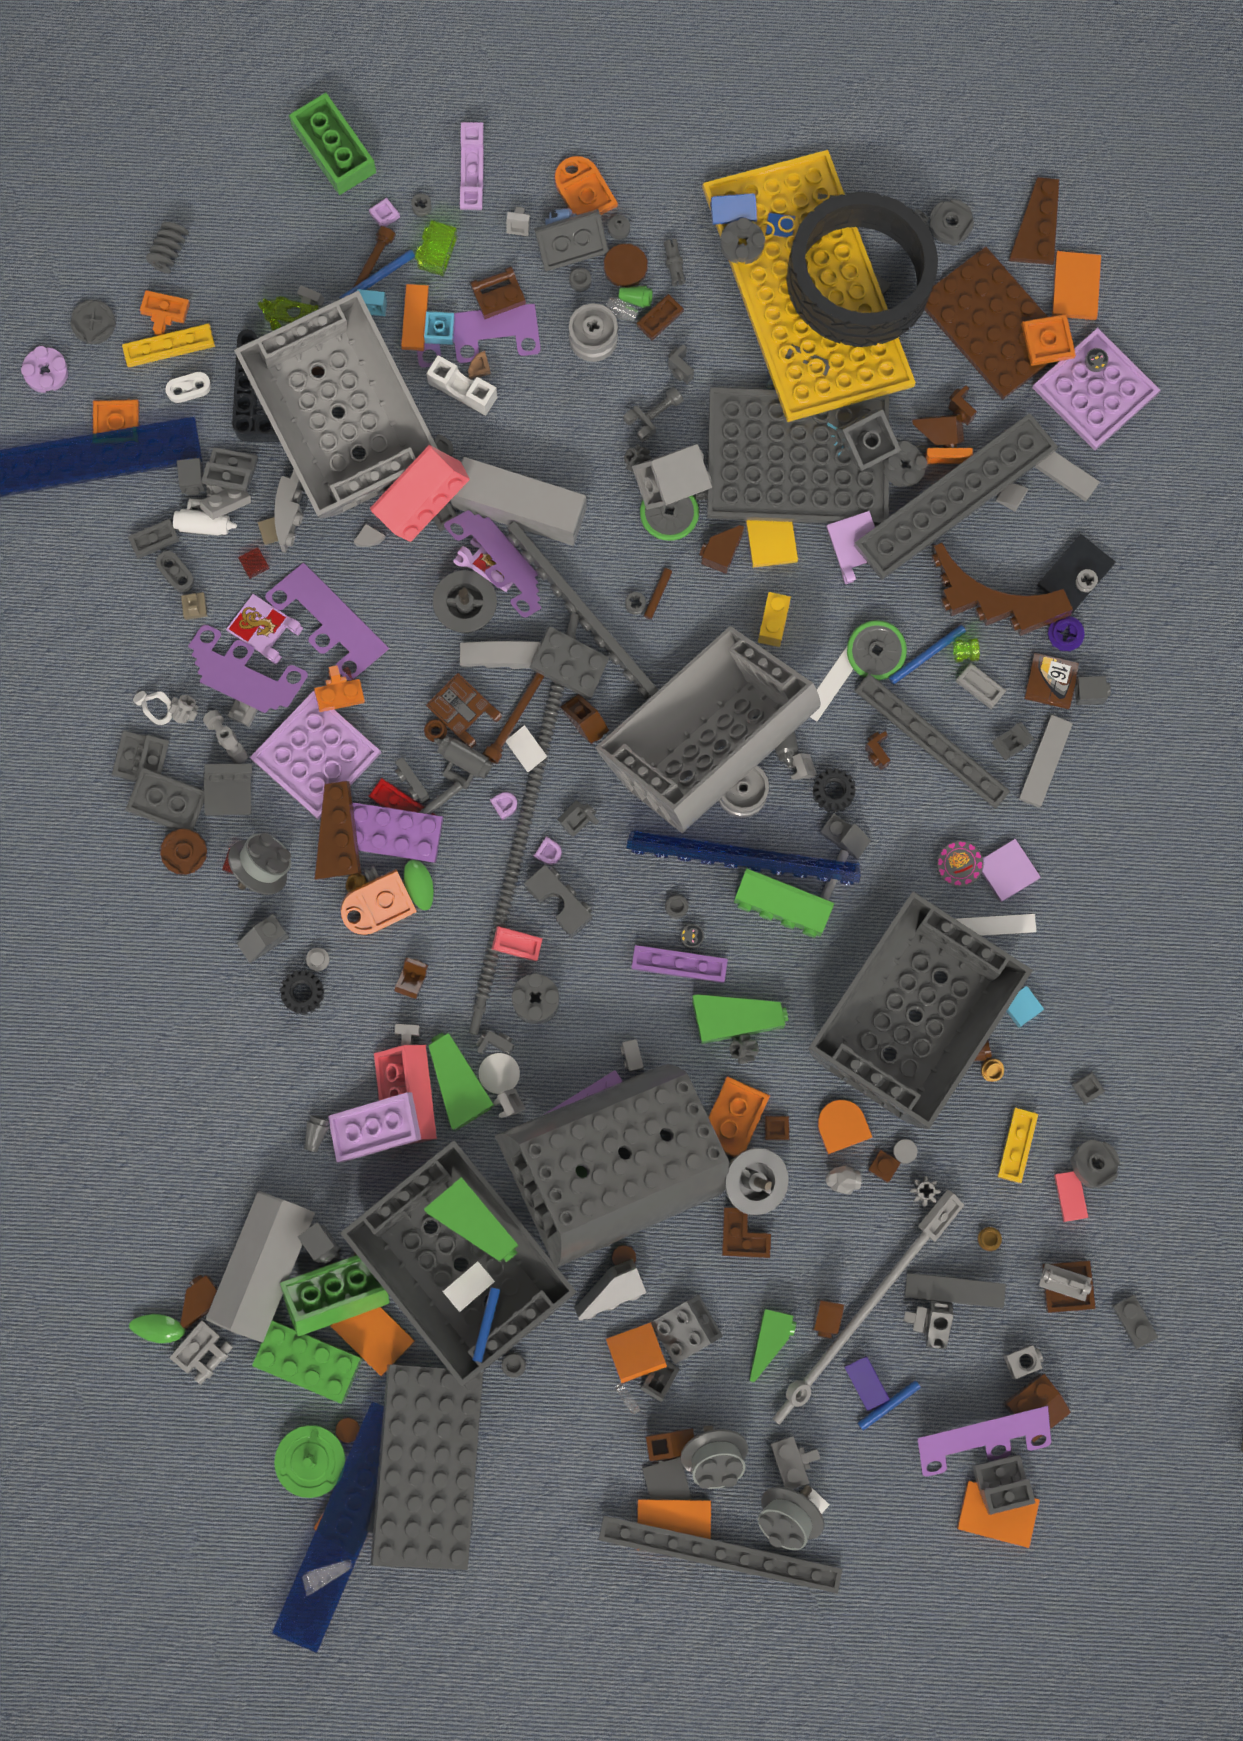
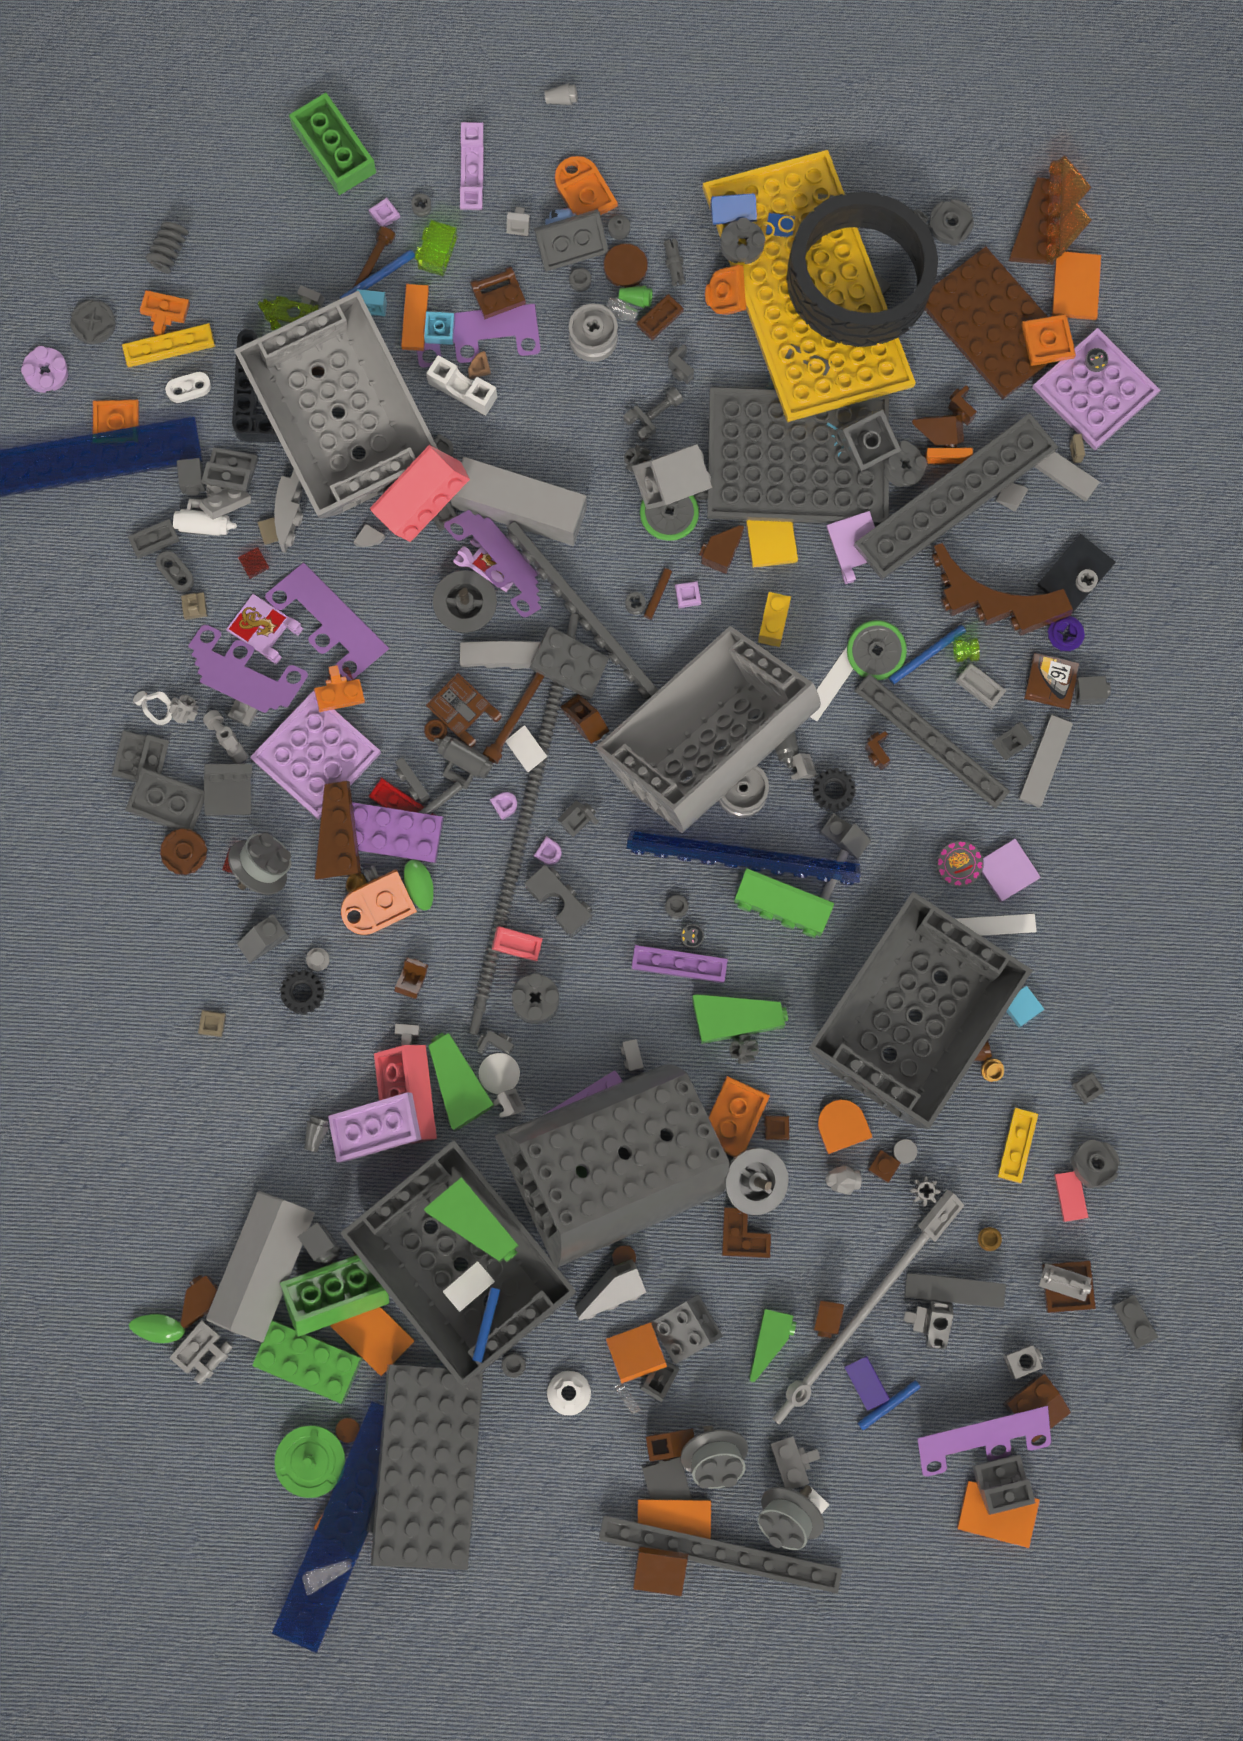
(212, 1023): none -> dark tan tile
(564, 95): none -> light grey cone
(582, 1388): none -> white piece
(660, 1571): none -> reddish brown tile
(687, 594): none -> lavender tile
(727, 291): none -> orange tile
(1065, 215): none -> clear orange slope
(1077, 448): none -> dark tan tile

